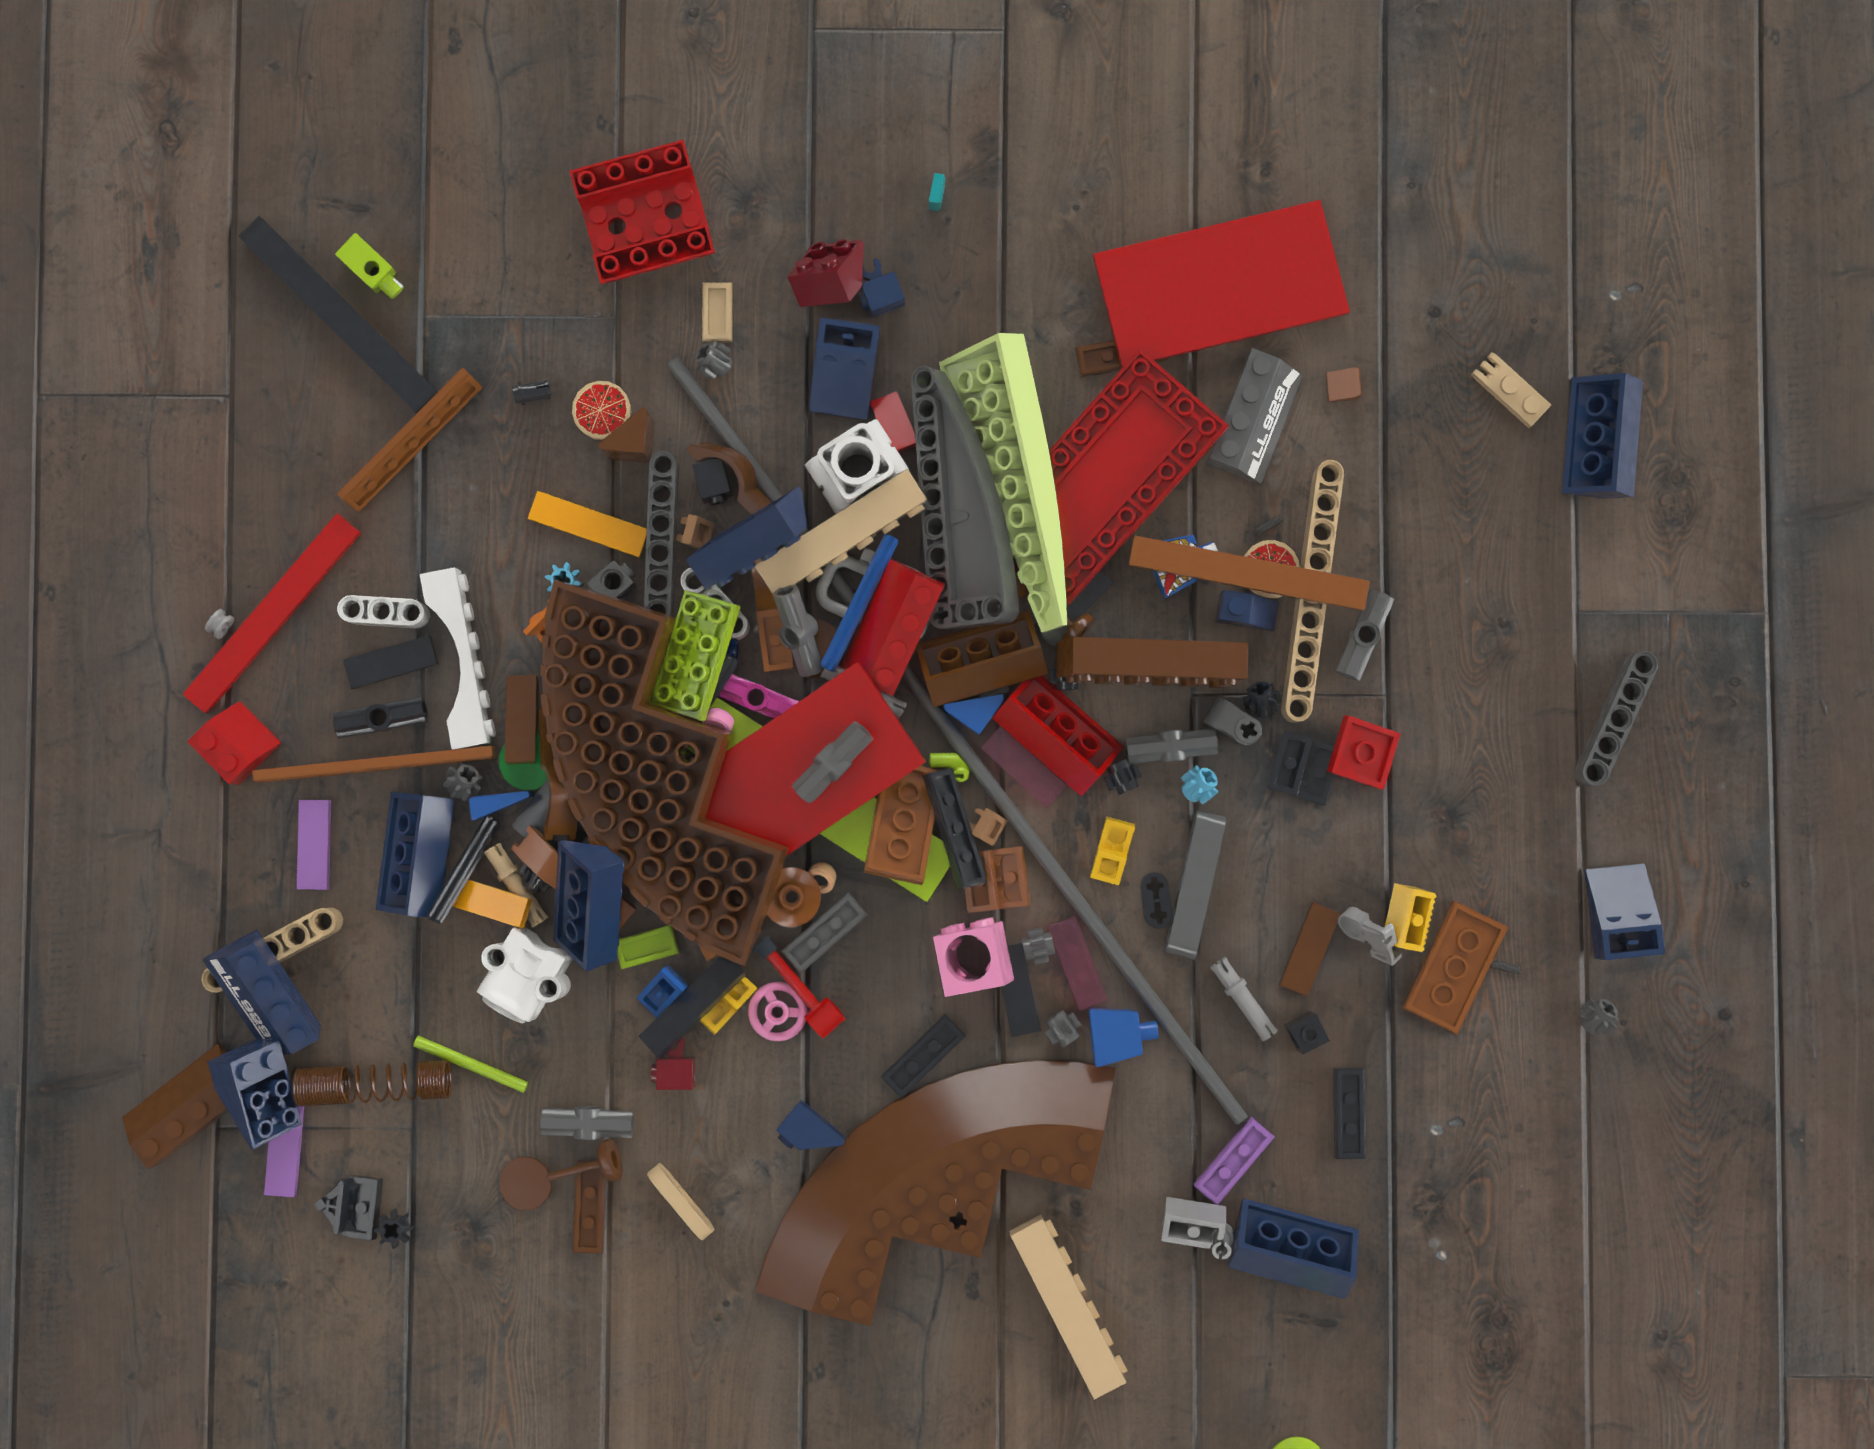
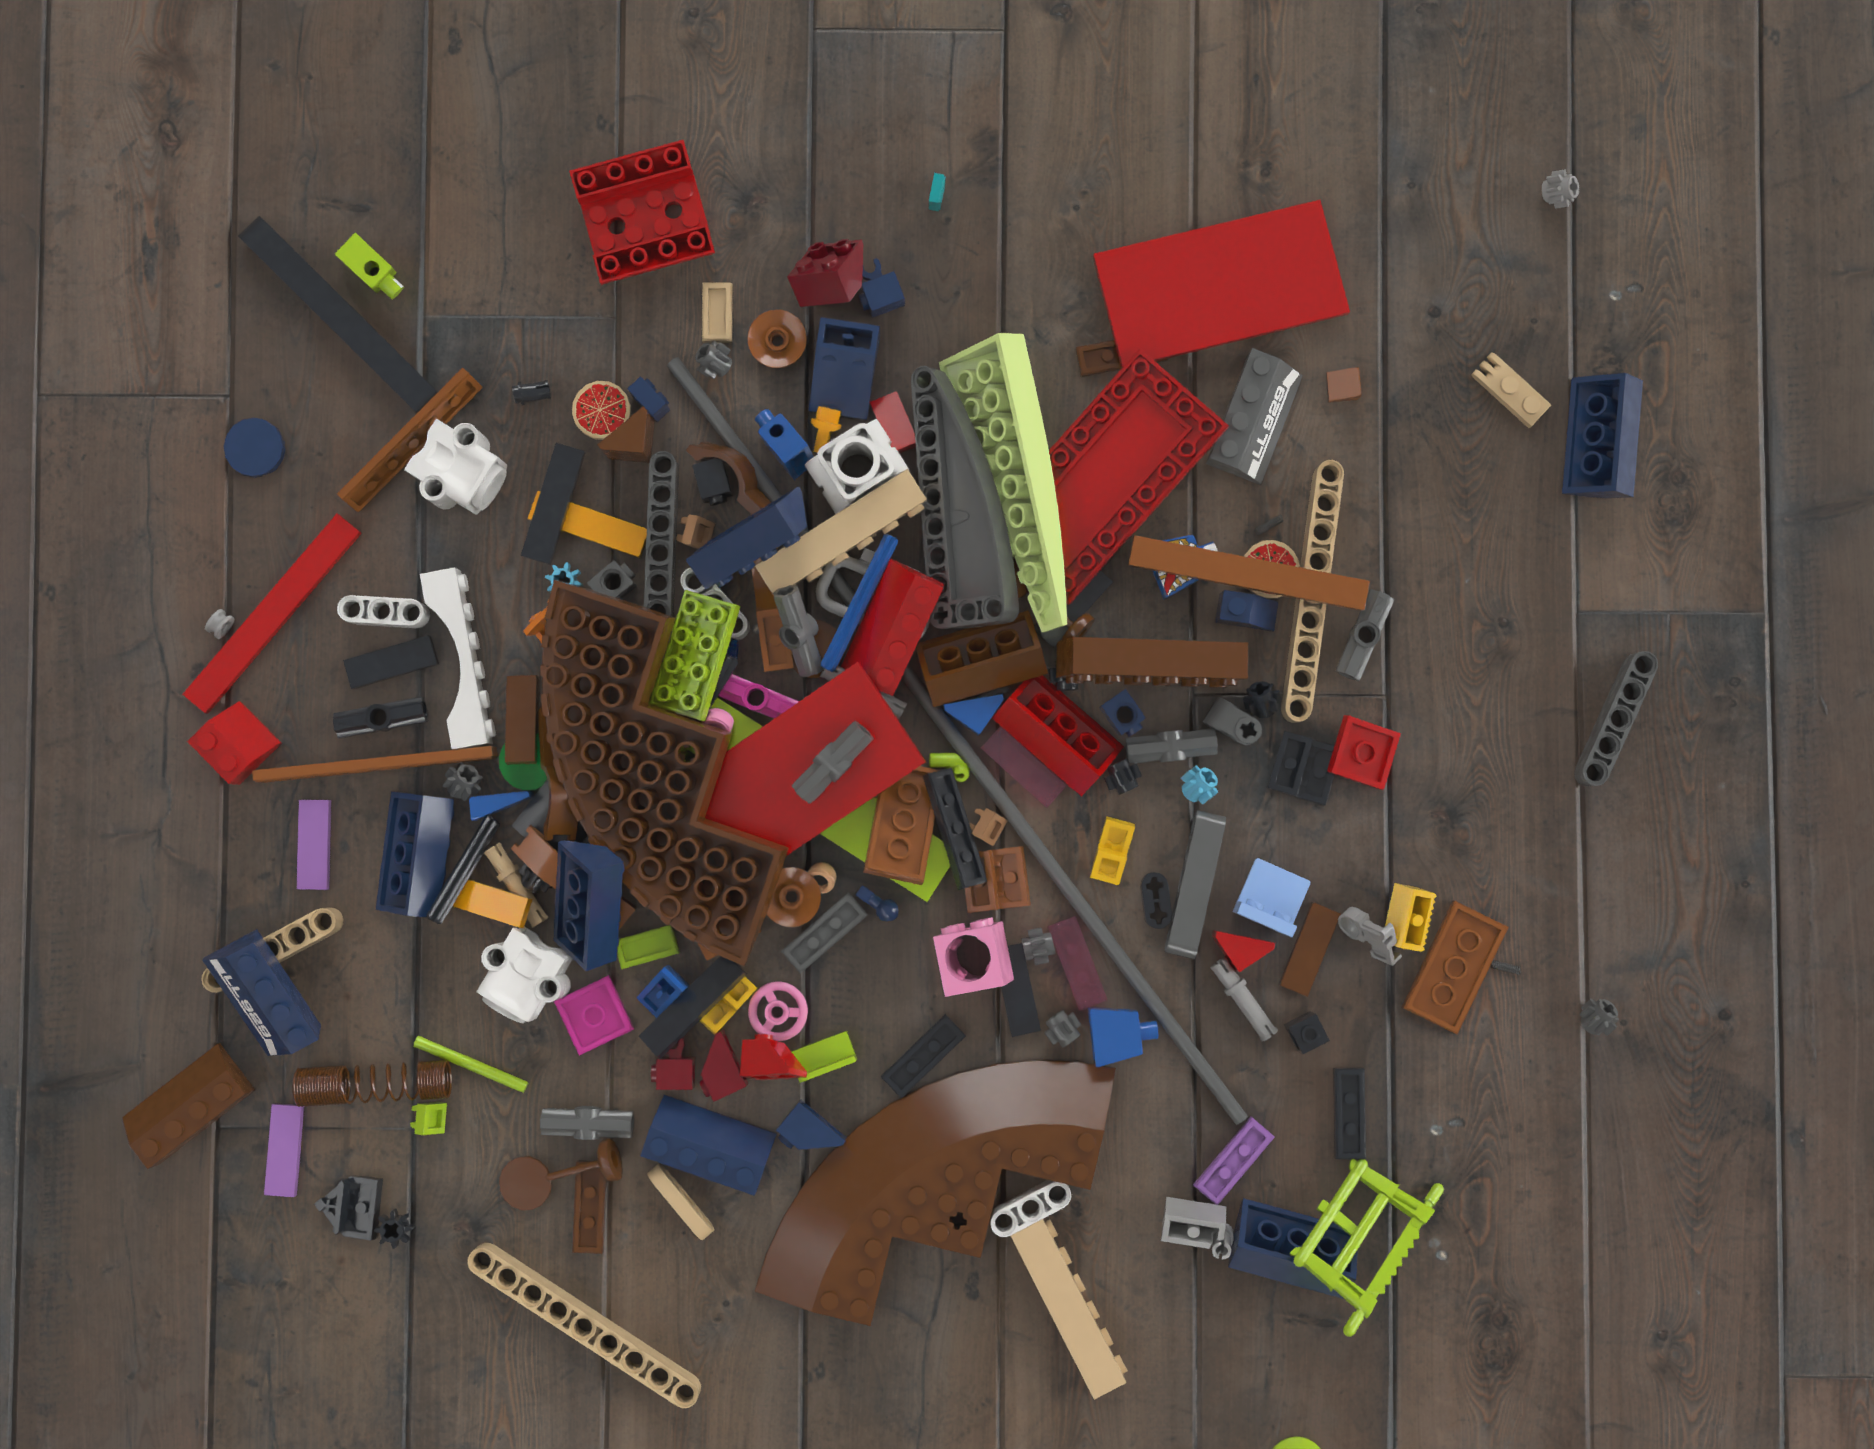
(254, 447): none -> dark blue tile
(256, 1090): dark blue slope -> none
(429, 1118): none -> lime tile
(463, 471): none -> white piece
(553, 503): none -> black tile
(569, 1324): none -> tan beam
(594, 1015): none -> dark pink tile
(644, 393): none -> dark blue piece
(708, 1144): none -> dark blue slope
(721, 1070): none -> dark red slope
(769, 1060): none -> red slope
(777, 324): none -> dark orange dish
(784, 442): none -> blue torso
(823, 1015): red piece -> none
(826, 421): none -> light orange piece
(826, 1055): none -> lime panel
(885, 909): none -> dark blue arm
(1021, 1219): none -> white beam
(1110, 708): none -> dark blue brick
(1241, 950): none -> red slope
(1272, 897): none -> light blue bracket
(1332, 1276): none -> lime piece
(1560, 189): none -> light grey gear
(1623, 913): slope -> none

